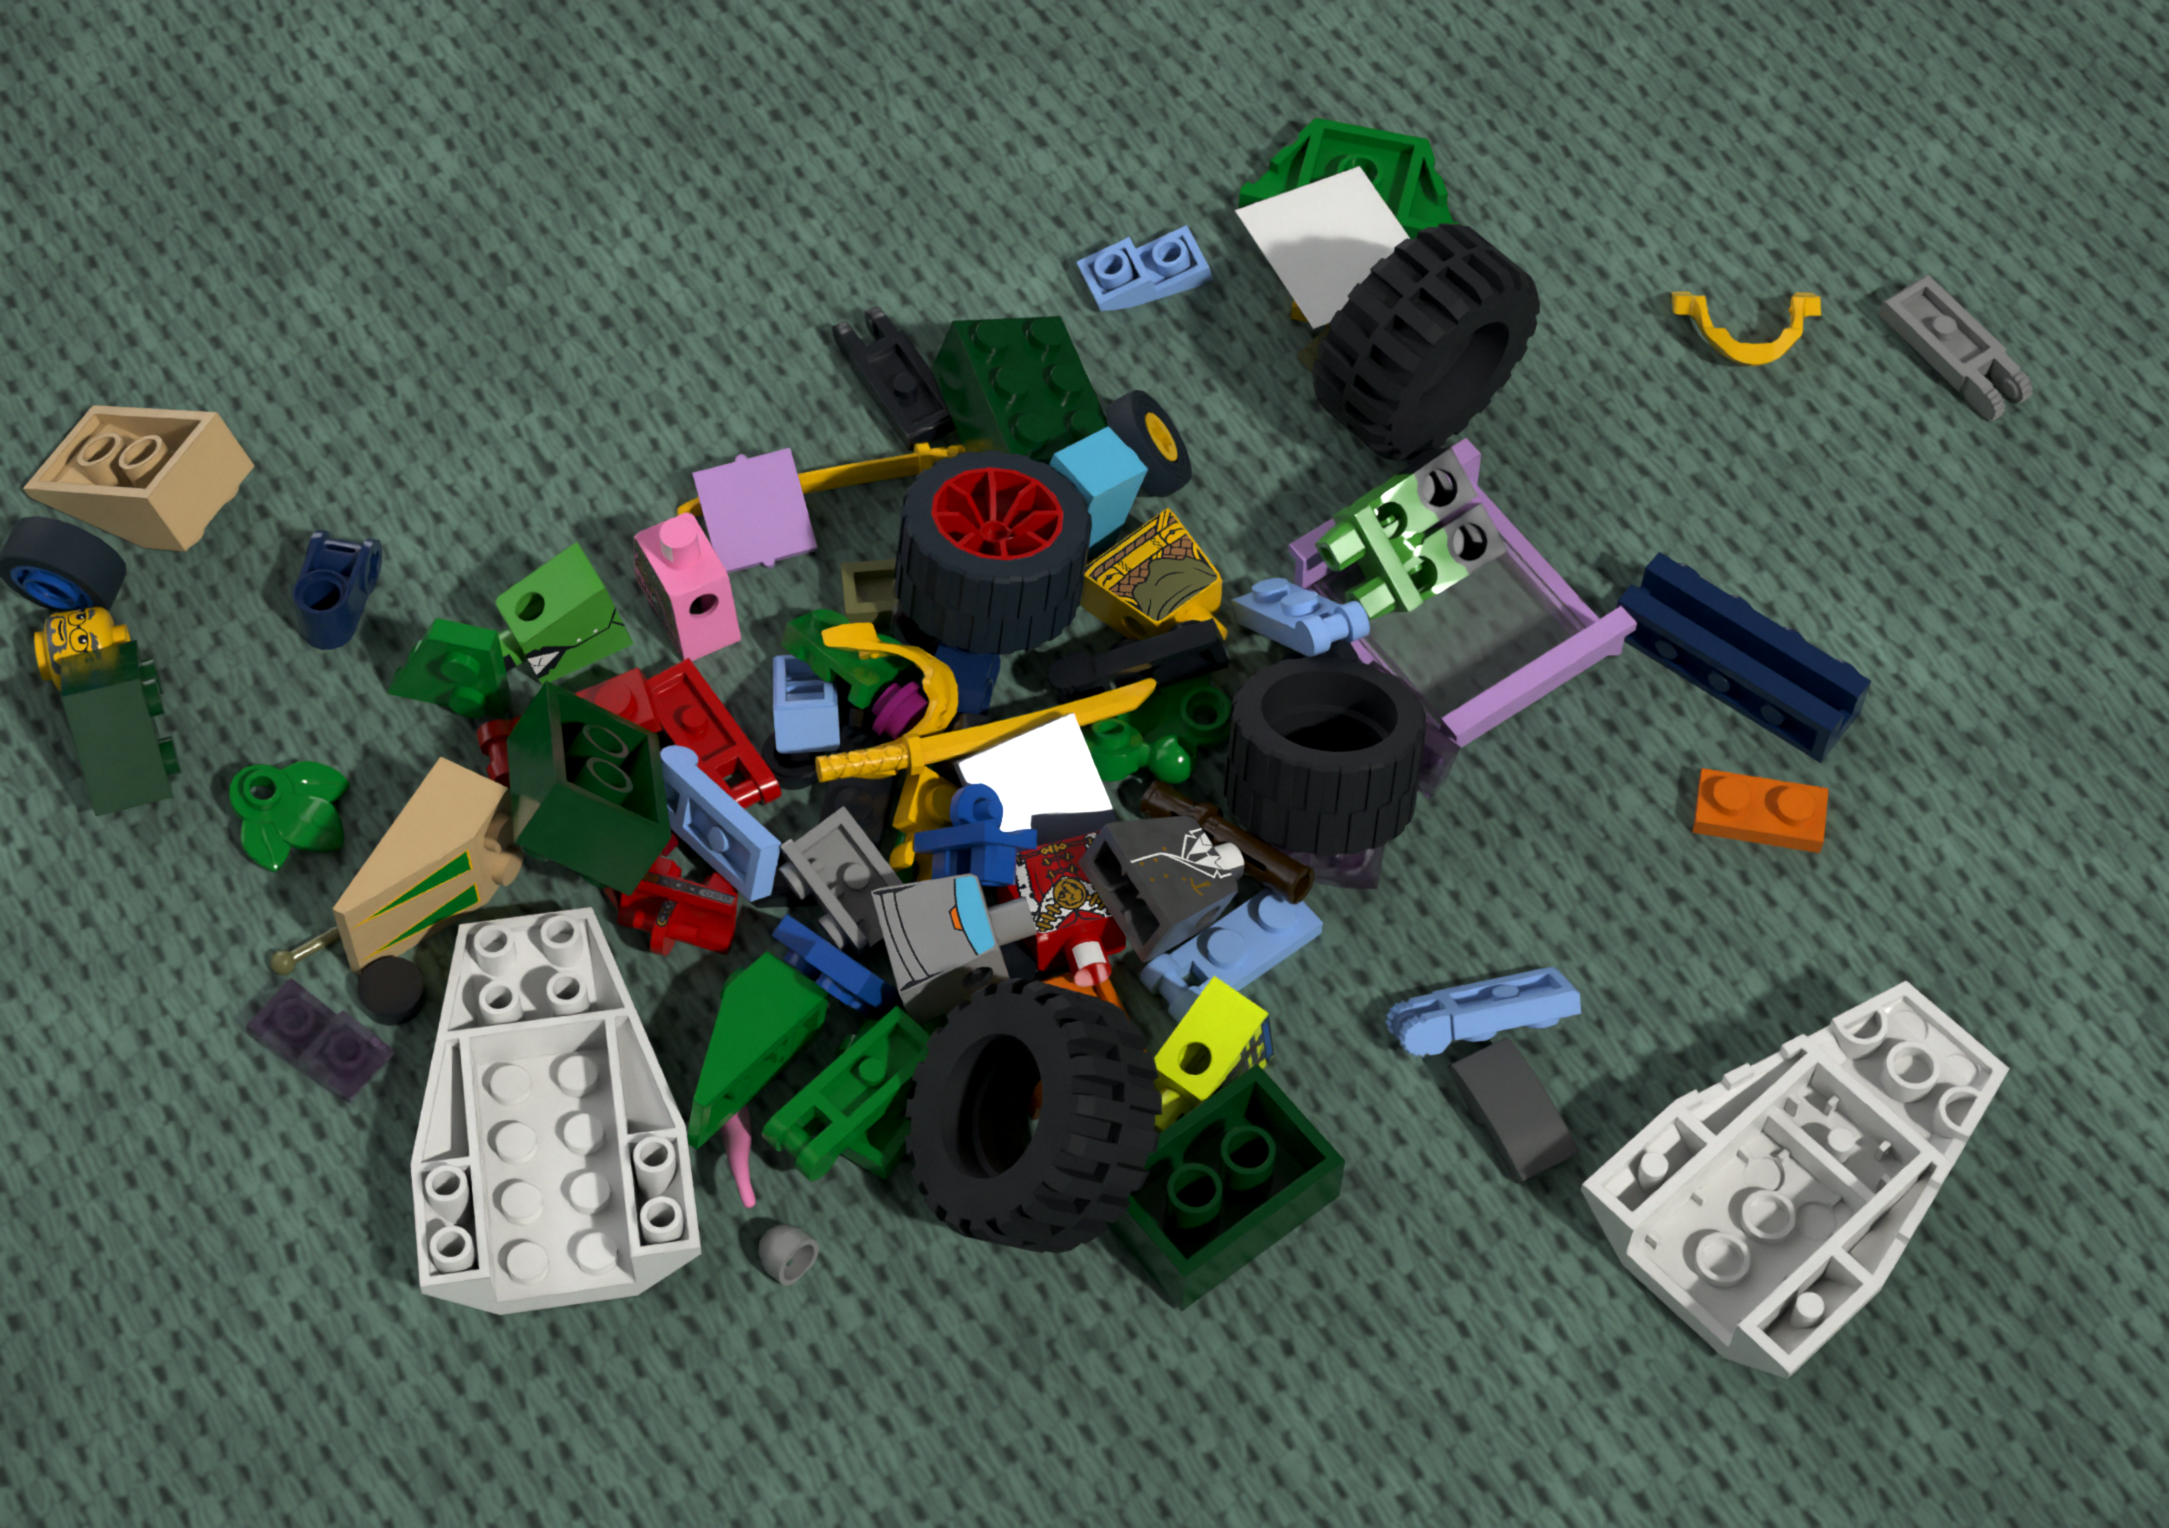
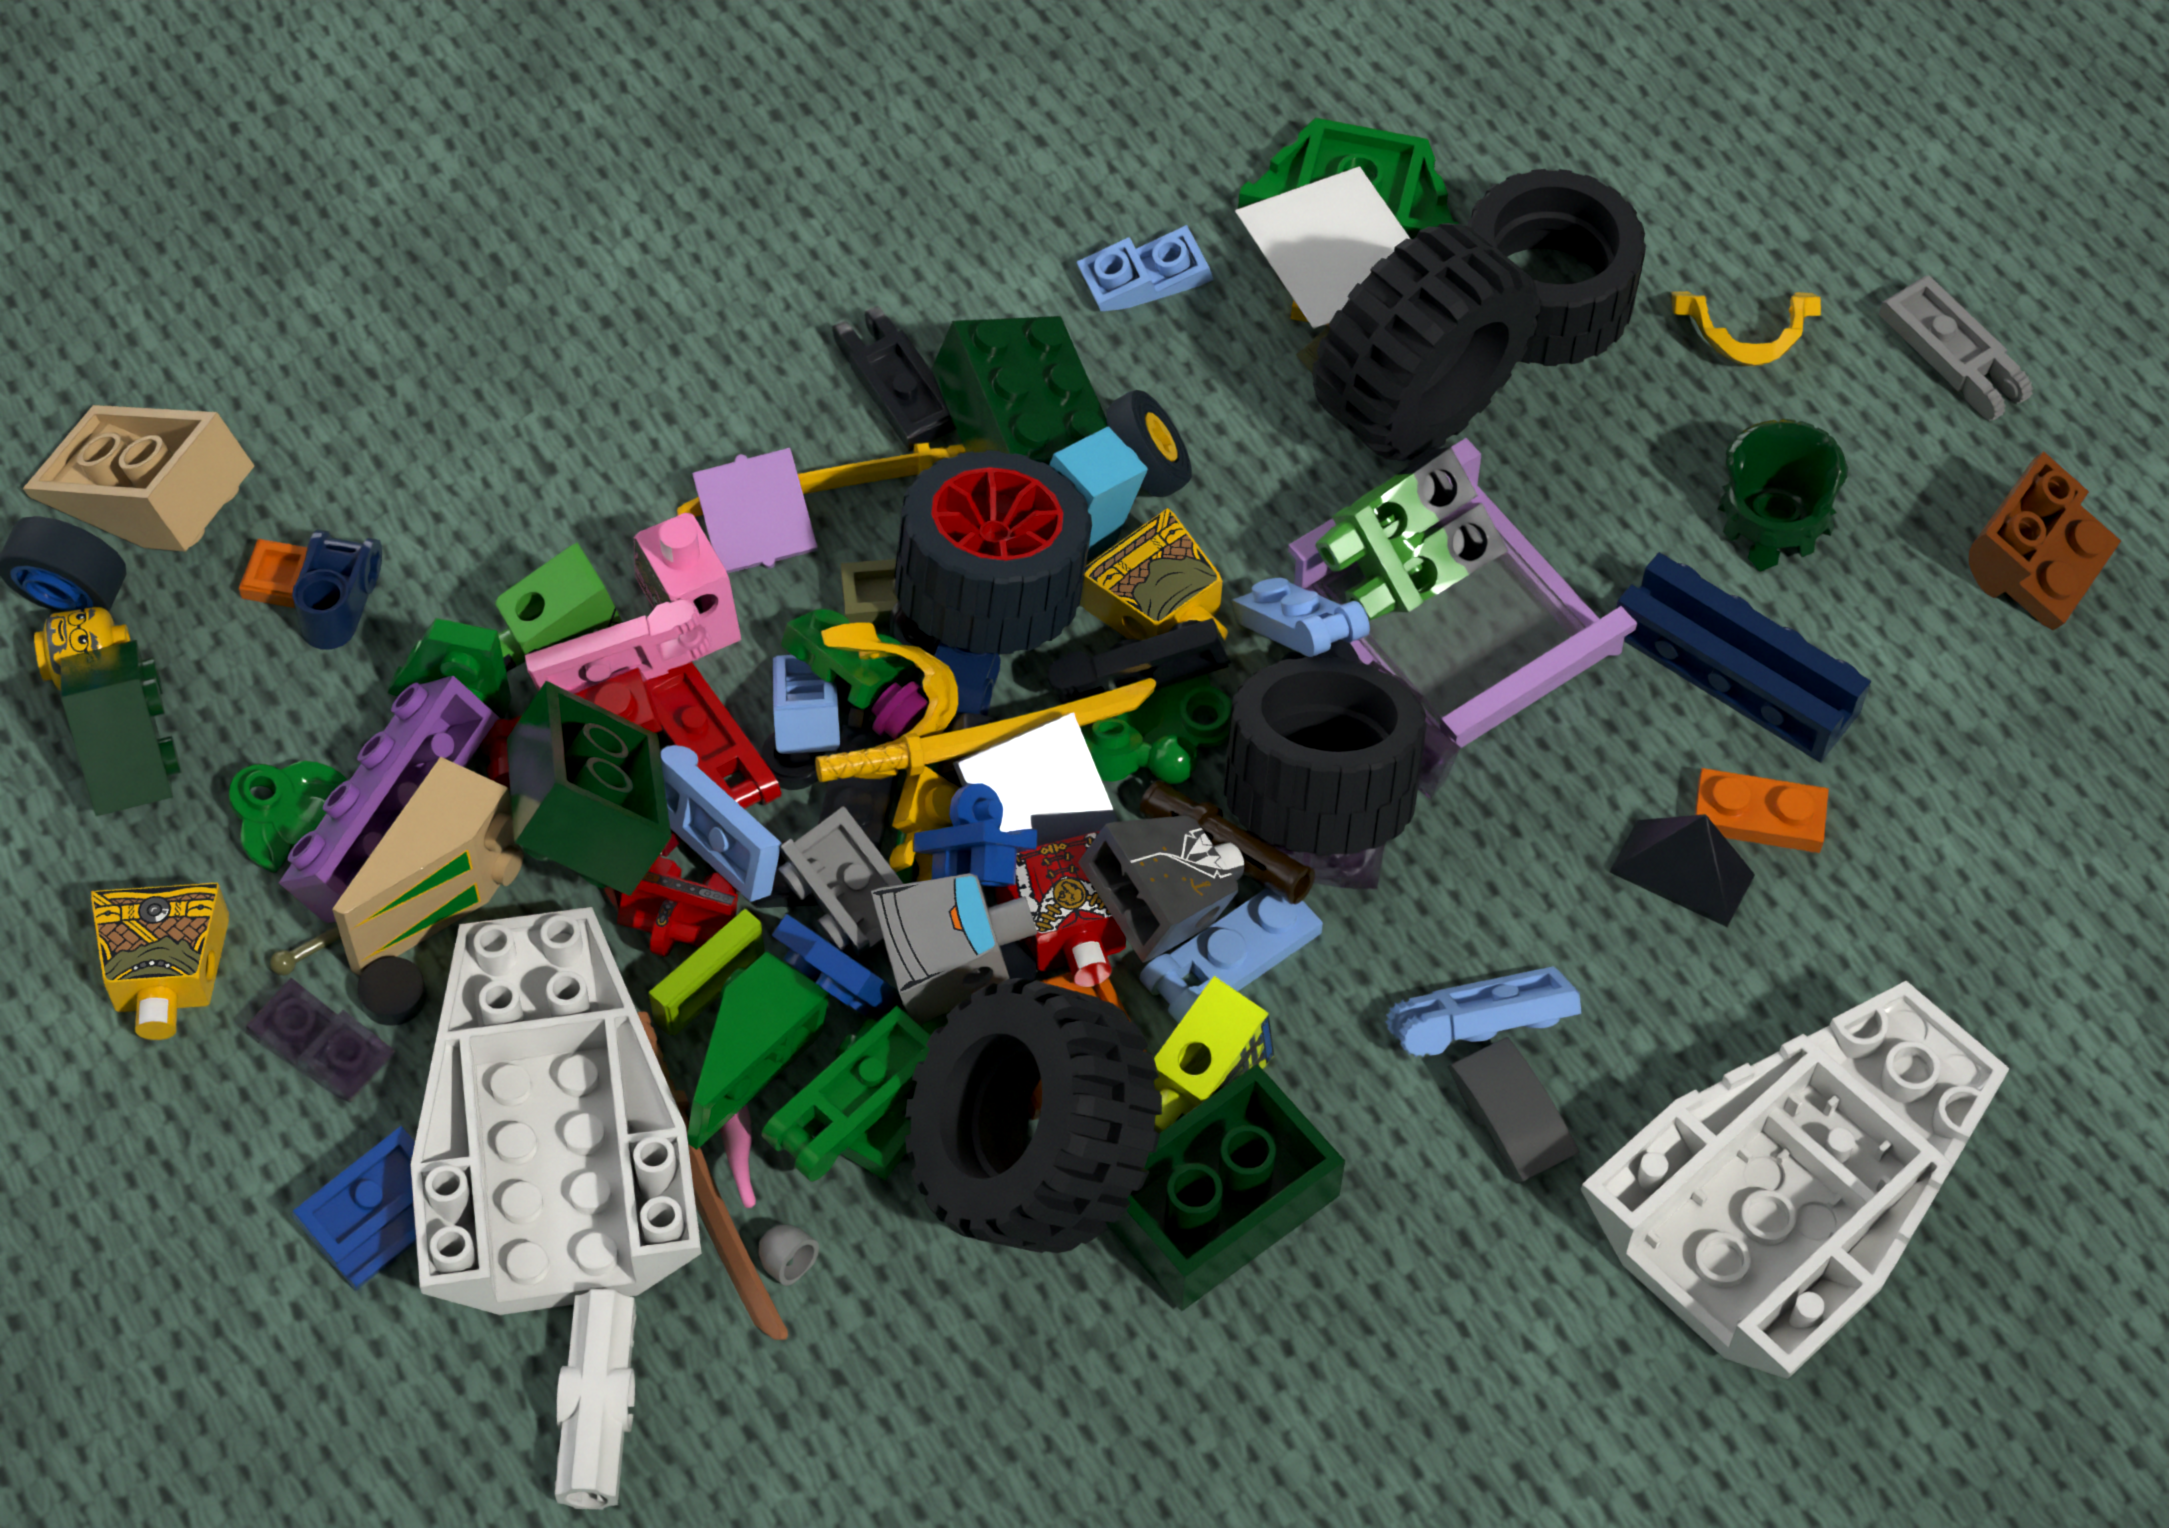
(160, 950): none -> torso
(272, 572): none -> orange tile
(365, 1212): none -> blue plate
(428, 724): none -> medium lavender brick
(595, 1400): none -> white piece
(652, 643): none -> bright pink hinge
(703, 974): none -> lime tile
(719, 1221): none -> nougat sword
(1582, 219): none -> black tyre
(1686, 864): none -> black slope
(1781, 487): none -> dark green hair
(2042, 544): none -> dark orange brick

